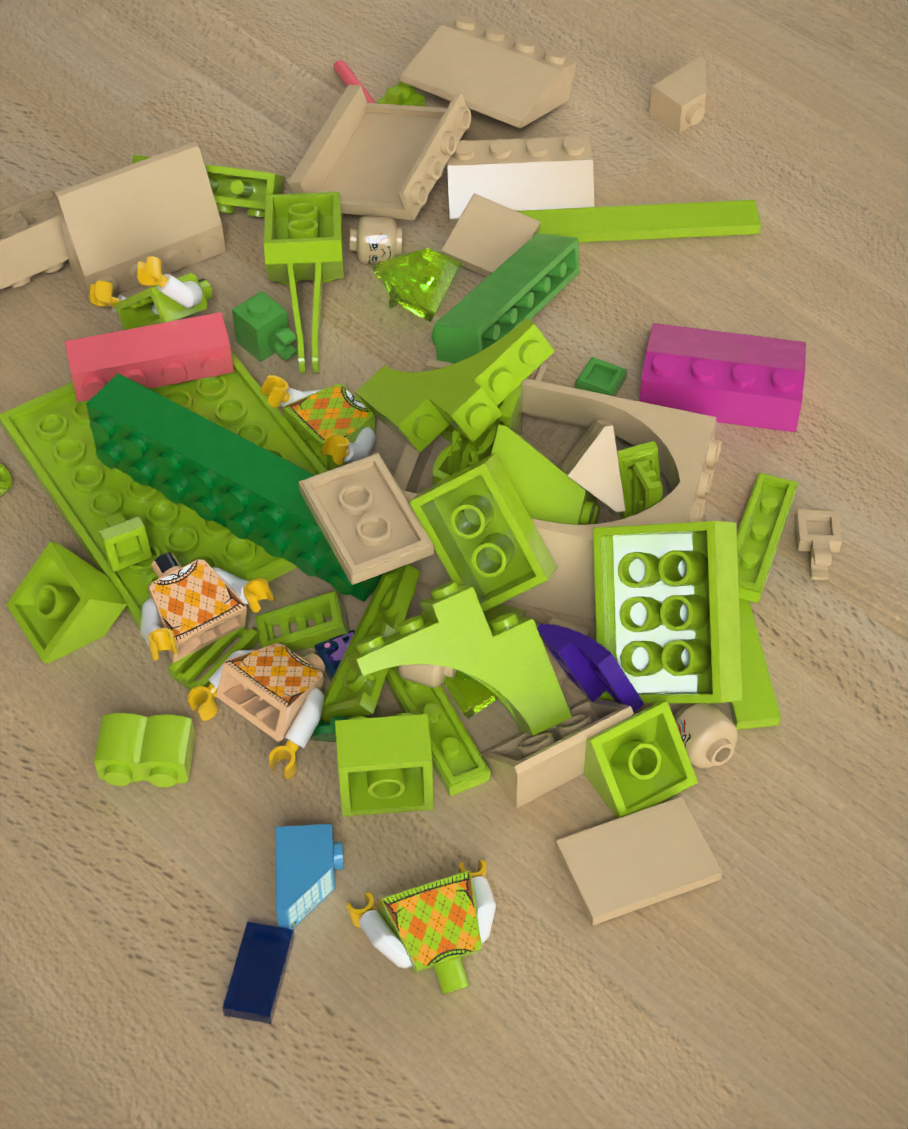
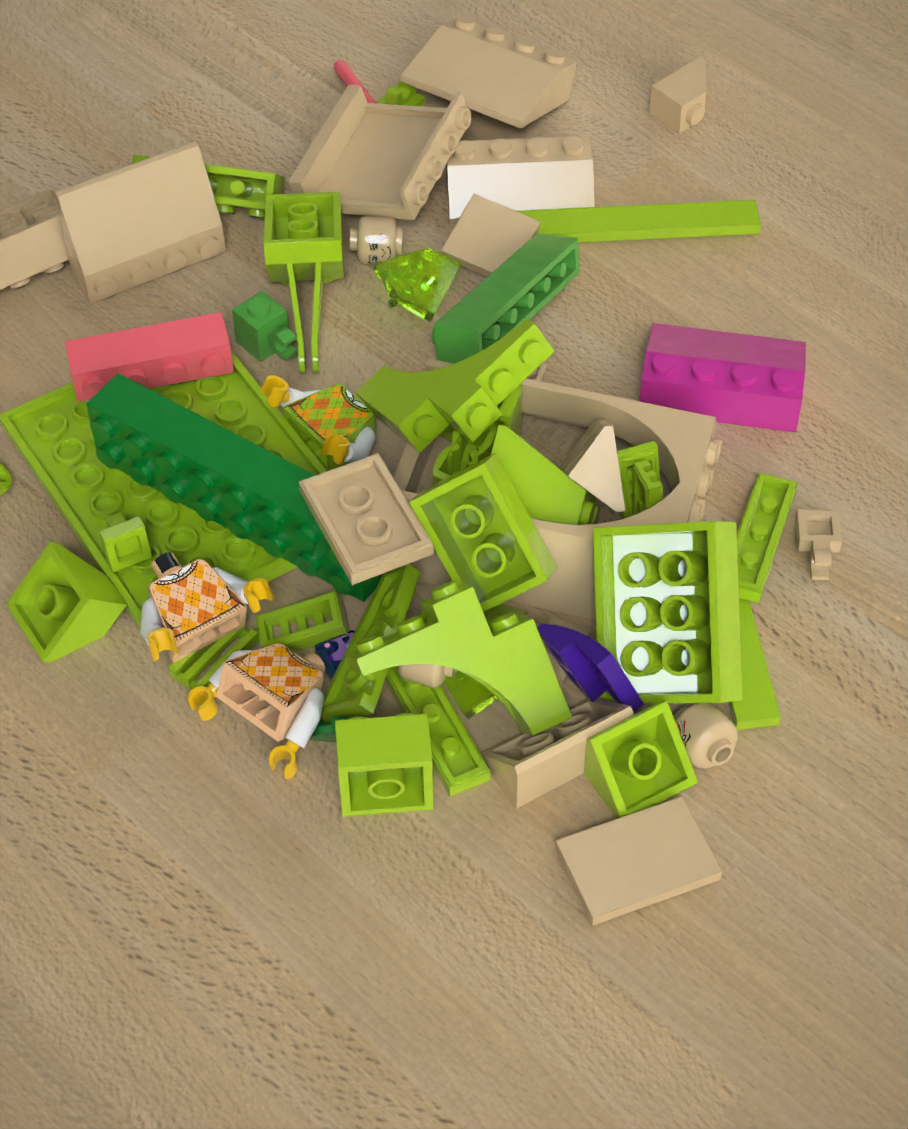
(145, 749): lime brick -> none
(166, 302): torso -> none
(258, 972): clear blue tile -> none
(304, 870): dark azure slope -> none
(432, 925): torso -> none
(601, 377): bright green tile -> none

